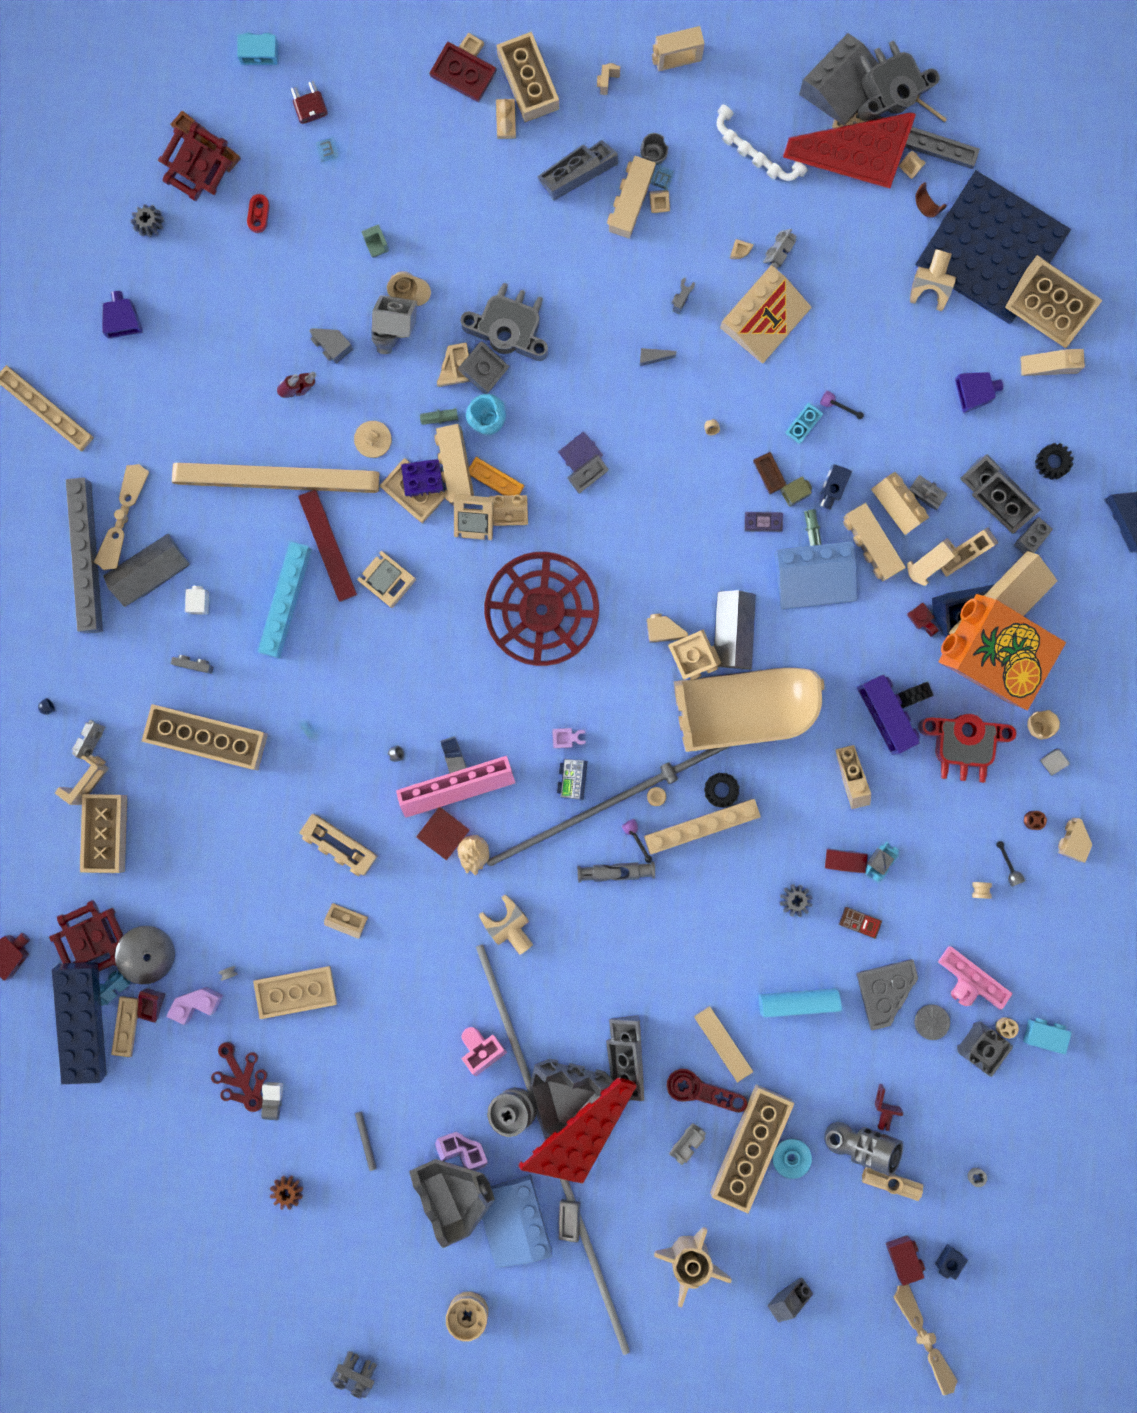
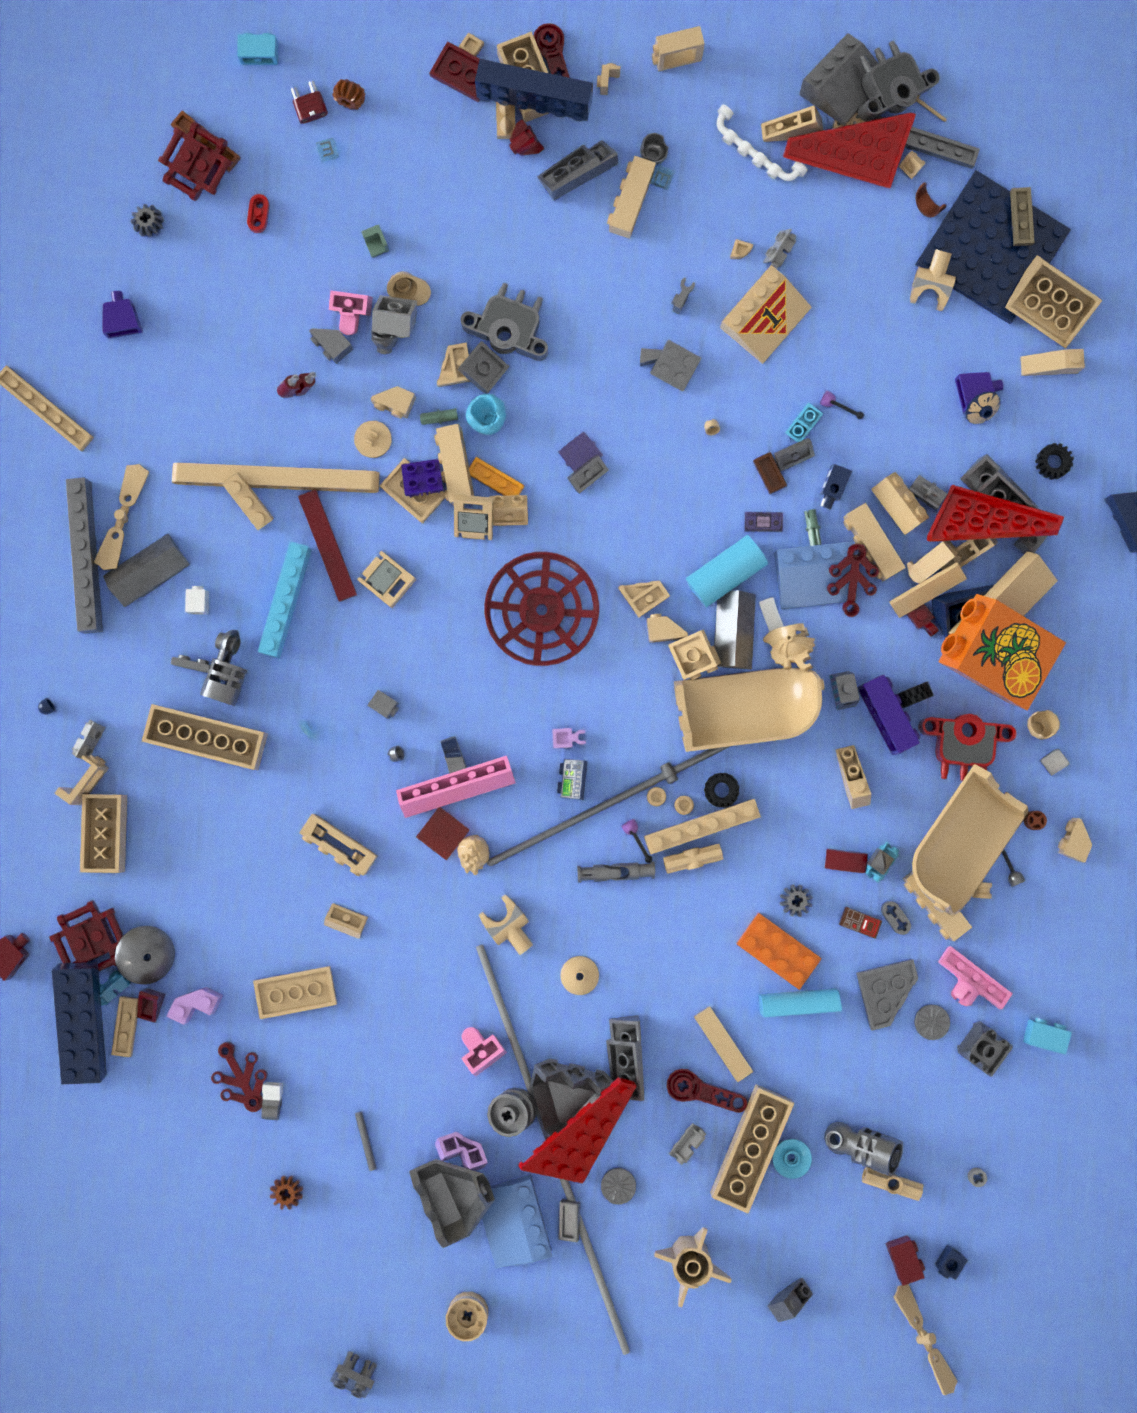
(223, 670): none -> flat silver cylinder
(228, 973): light grey bush -> none
(248, 501): none -> tan plate
(348, 94): none -> dark orange gear
(350, 307): none -> bright pink brick
(384, 704): none -> flat silver brick
(395, 400): none -> tan slope
(524, 140): none -> dark red brick
(533, 90): none -> dark blue brick
(552, 50): none -> dark red beam
(579, 965): none -> tan dish
(618, 1186): none -> flat silver wheel
(644, 596): none -> tan wing
(659, 201): tan slope -> none
(675, 365): none -> flat silver plate
(683, 805): none -> tan plate
(693, 858): none -> tan piece
(727, 571): none -> medium azure brick
(771, 614): none -> white sticker
(778, 951): none -> orange plate
(791, 647): none -> tan helmet
(792, 124): none -> tan slope
(794, 454): none -> flat silver plate
(796, 491): olive brick -> none
(844, 690): none -> flat silver torso
(853, 576): none -> dark red plant
(887, 1110): dark red bracket -> none
(899, 915): none -> flat silver beam
(928, 590): none -> tan tile
(951, 926): none -> tan brick
(966, 841): none -> tan panel
(981, 516): none -> red wing
(982, 407): none -> dish
(1010, 1030): tan wheel -> none
(1022, 216): none -> dark tan plate

